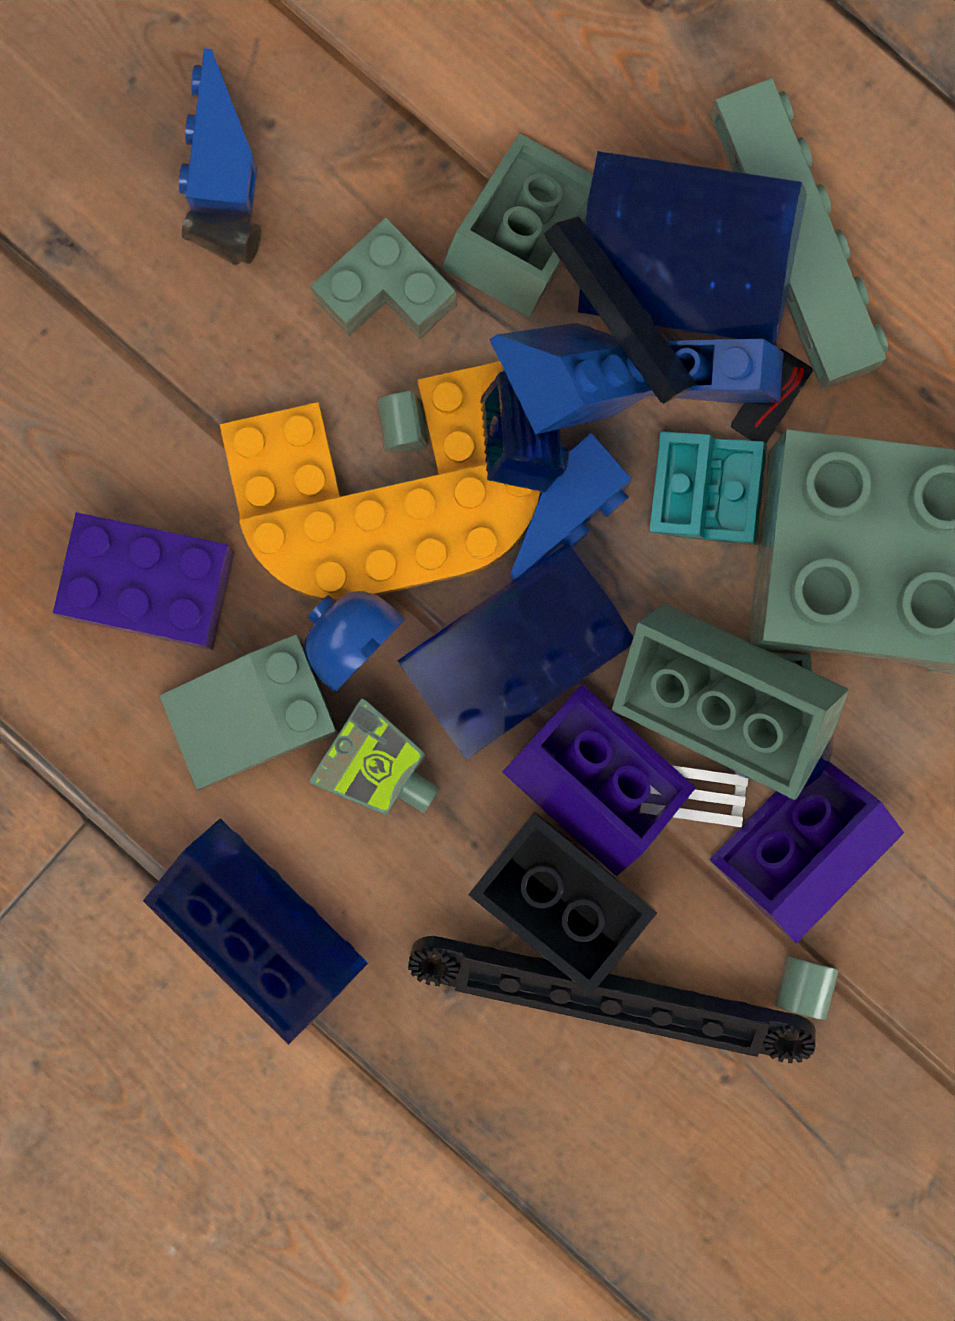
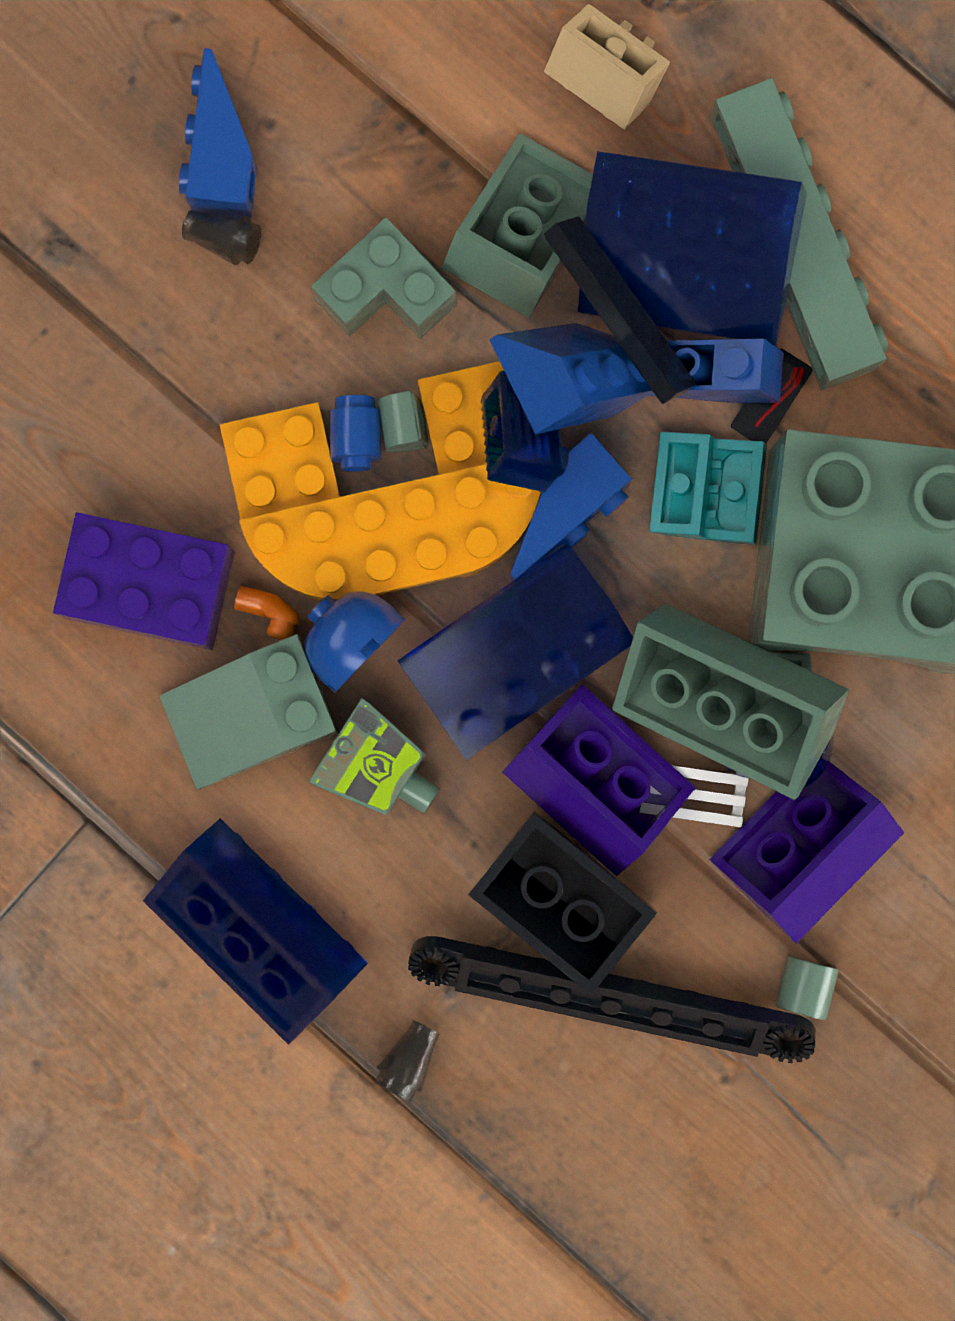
(268, 606): none -> orange arm
(355, 432): none -> blue brick
(407, 1063): none -> clear smoke cone
(607, 65): none -> tan brick

